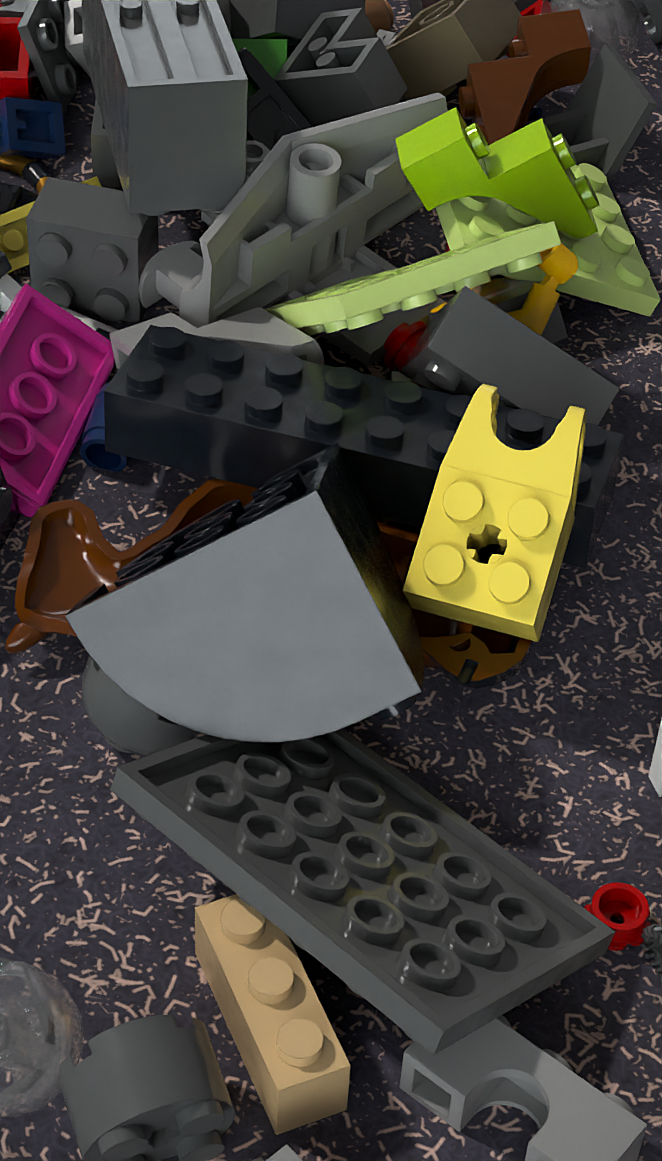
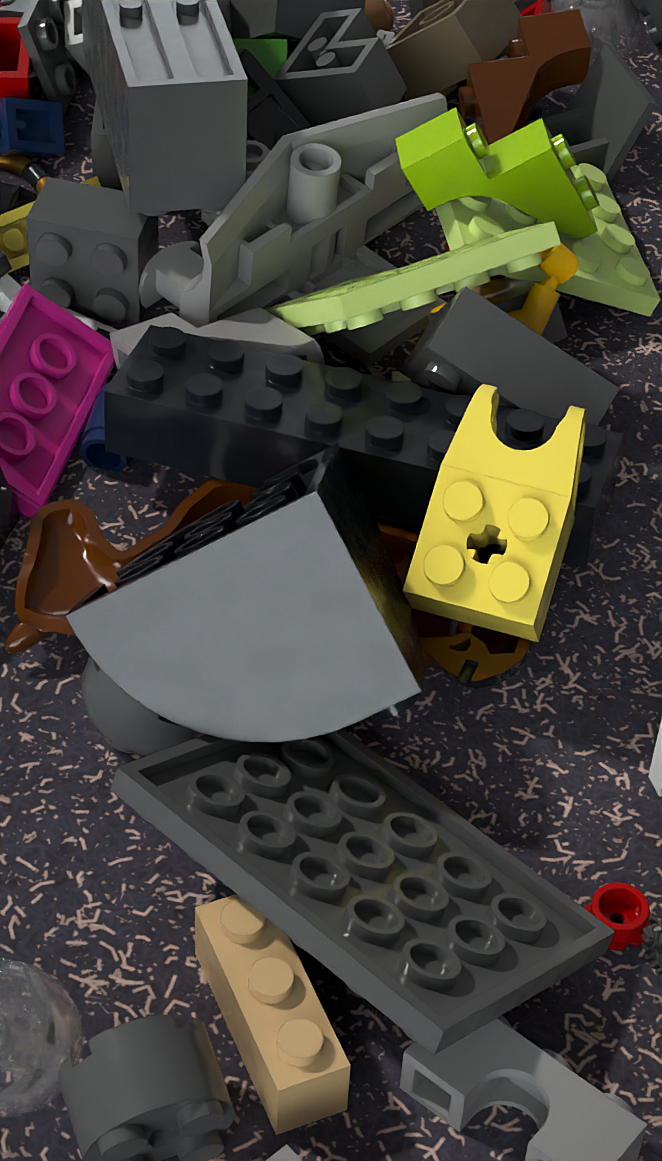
(401, 343): red plate -> none

